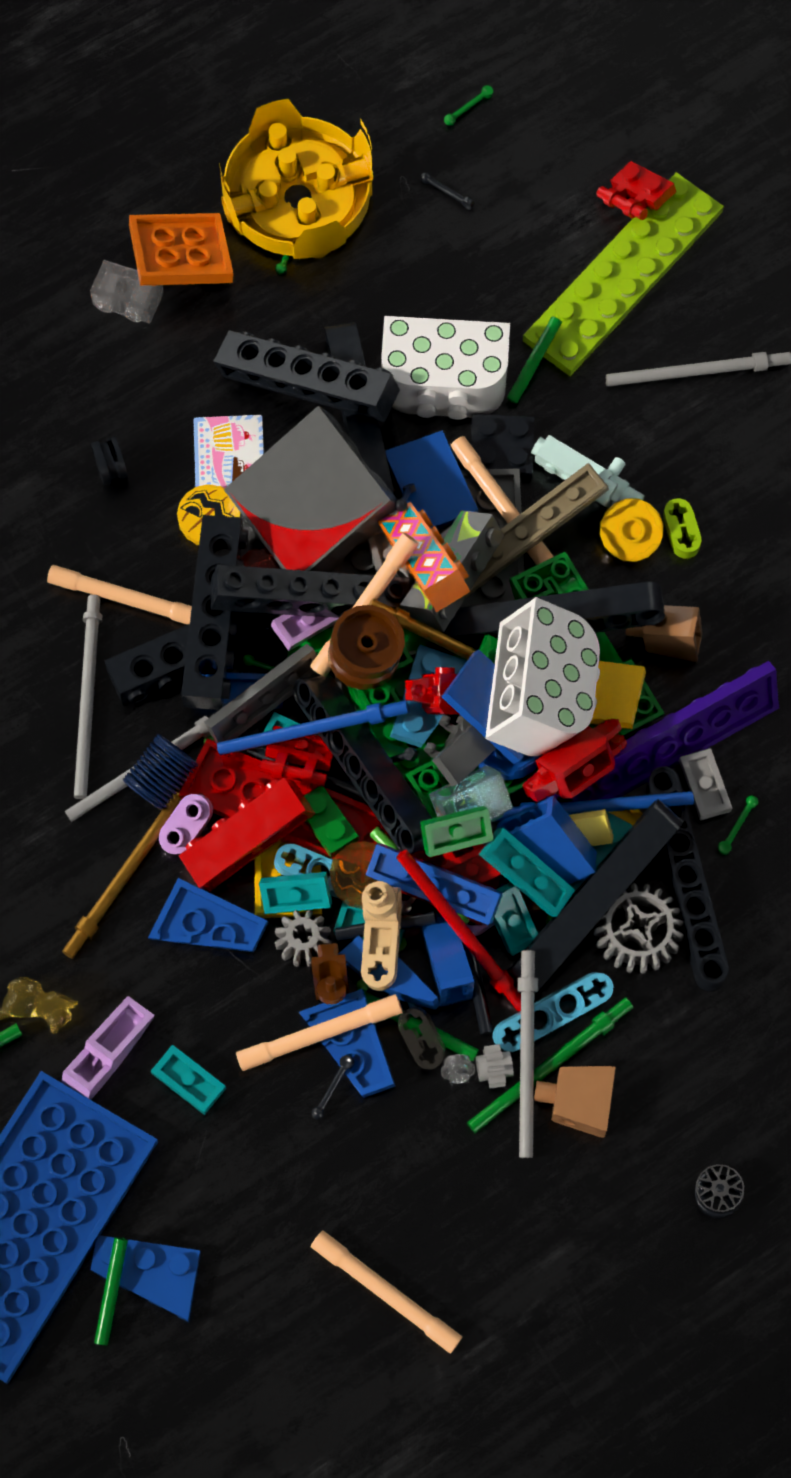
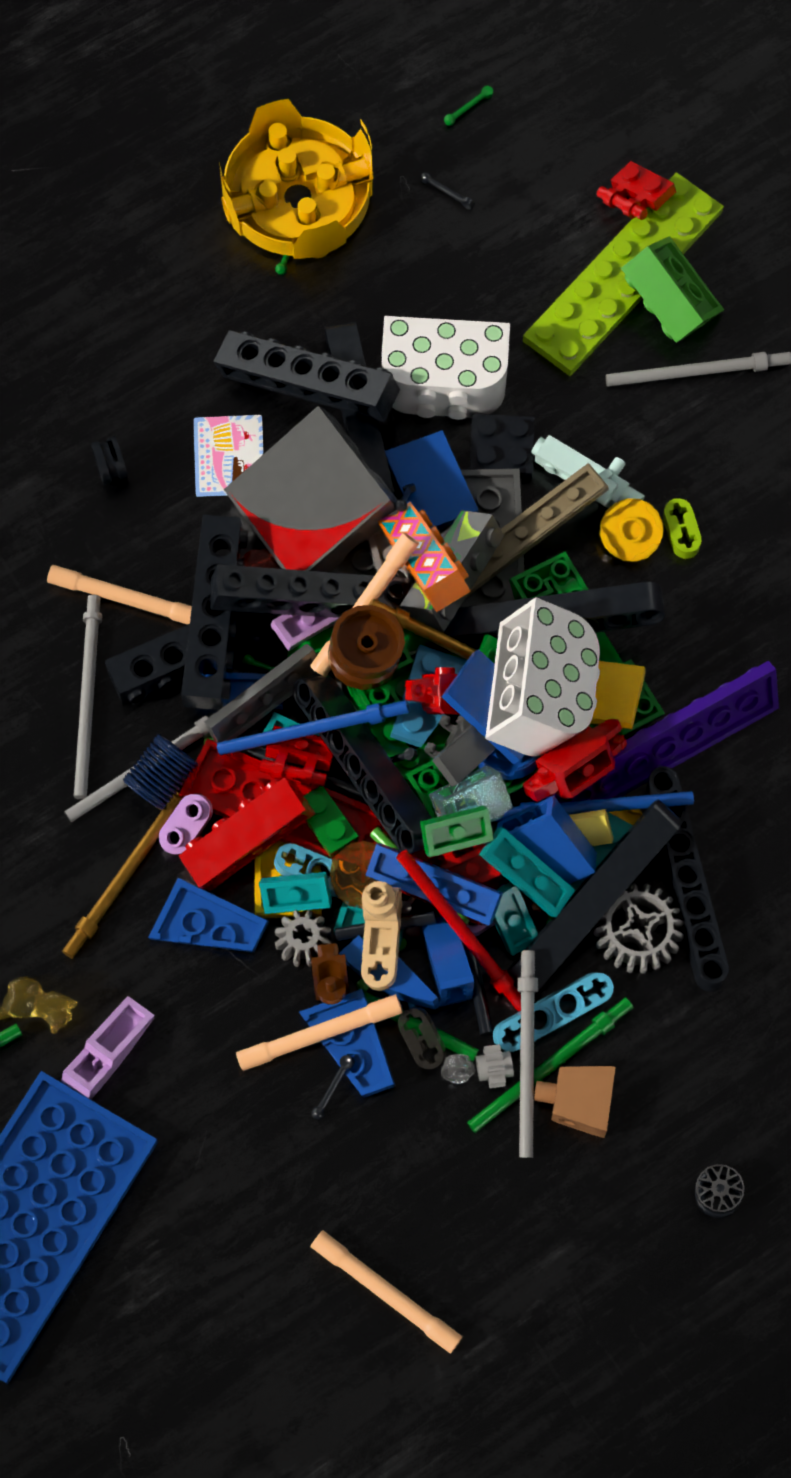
(111, 1291): green bar -> none
(119, 291): clear brick -> none
(153, 1271): blue wing -> none
(180, 249): orange plate -> none
(188, 1079): teal plate -> none
(203, 501): yellow tile -> none
(472, 462): light nougat piece -> none
(534, 360): green bar -> none
(671, 289): none -> bright green slope
(675, 636): medium nougat torso -> none
(706, 784): light grey plate -> none
(725, 846): green hinge -> none

